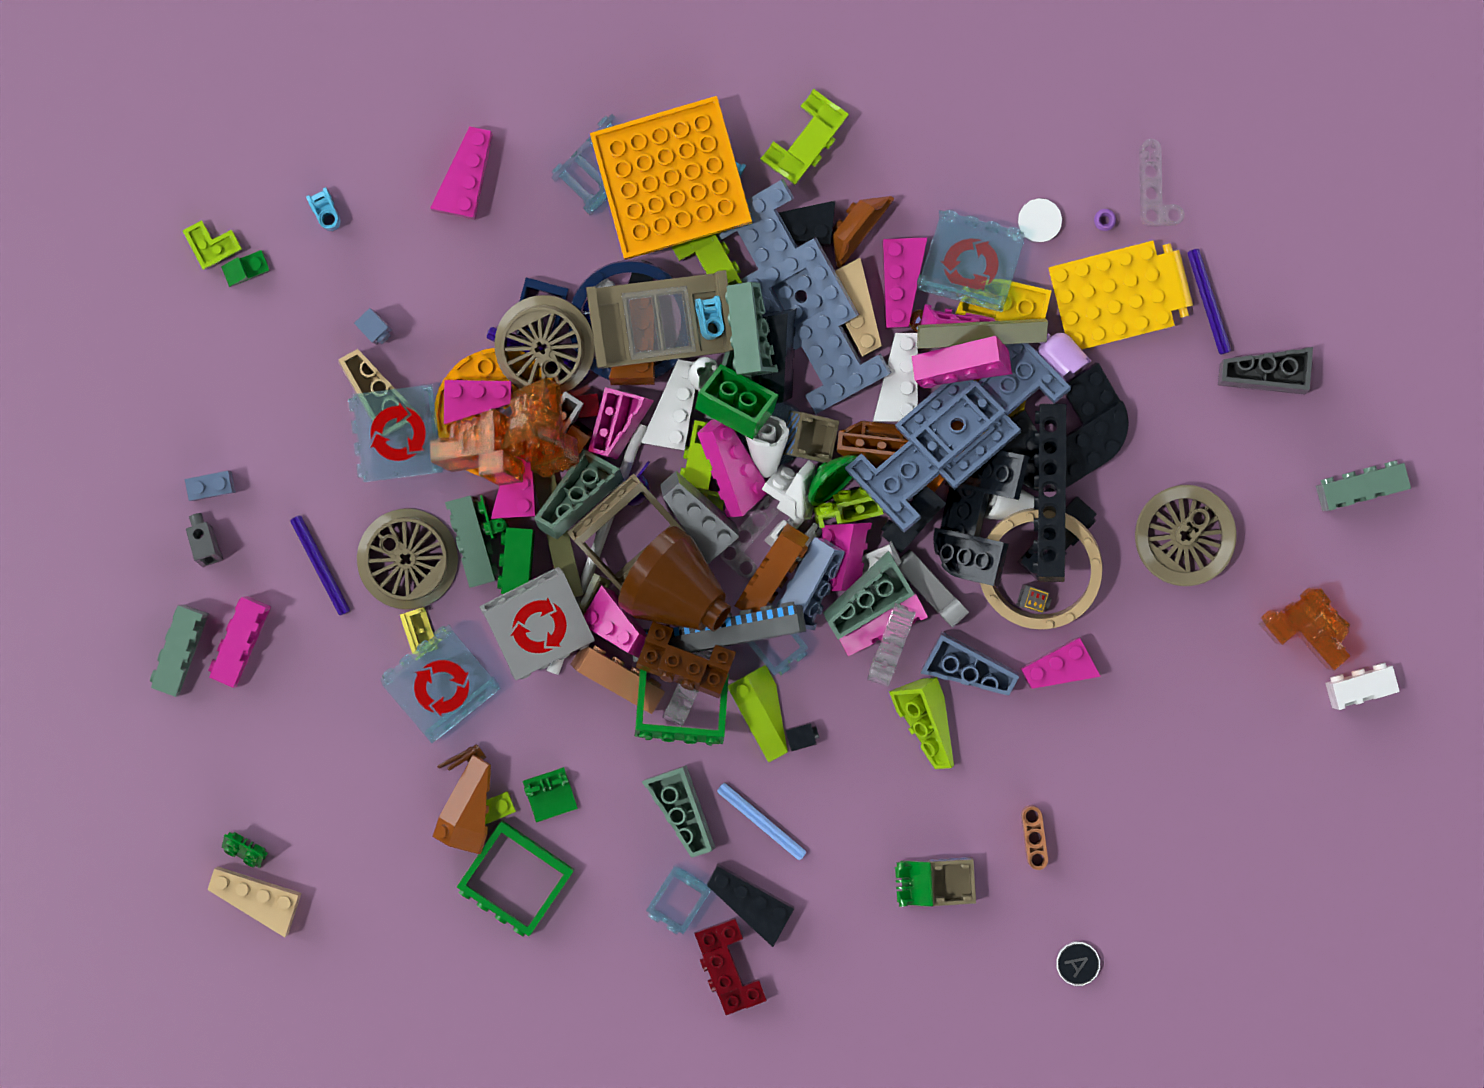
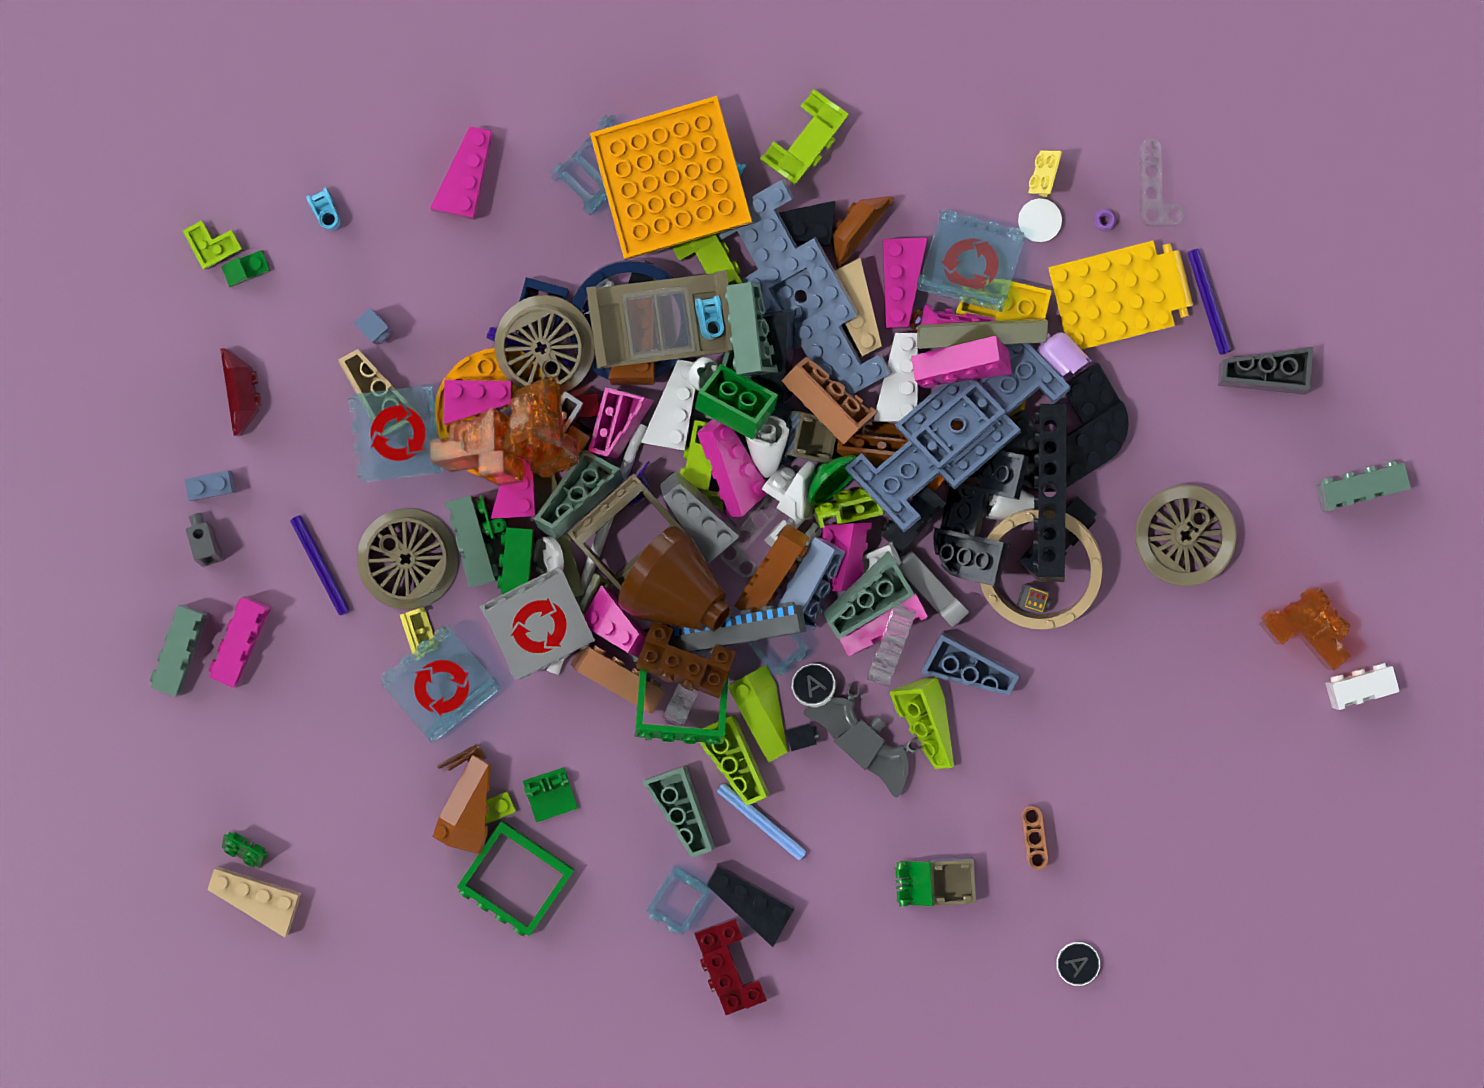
(241, 391): none -> dark red wedge
(548, 555): none -> white tile
(737, 762): none -> lime wedge
(813, 685): none -> black tile
(828, 400): none -> nougat wedge
(863, 741): none -> dark grey torso
(1044, 172): none -> light yellow hinge
(1061, 666): dark pink wedge -> none

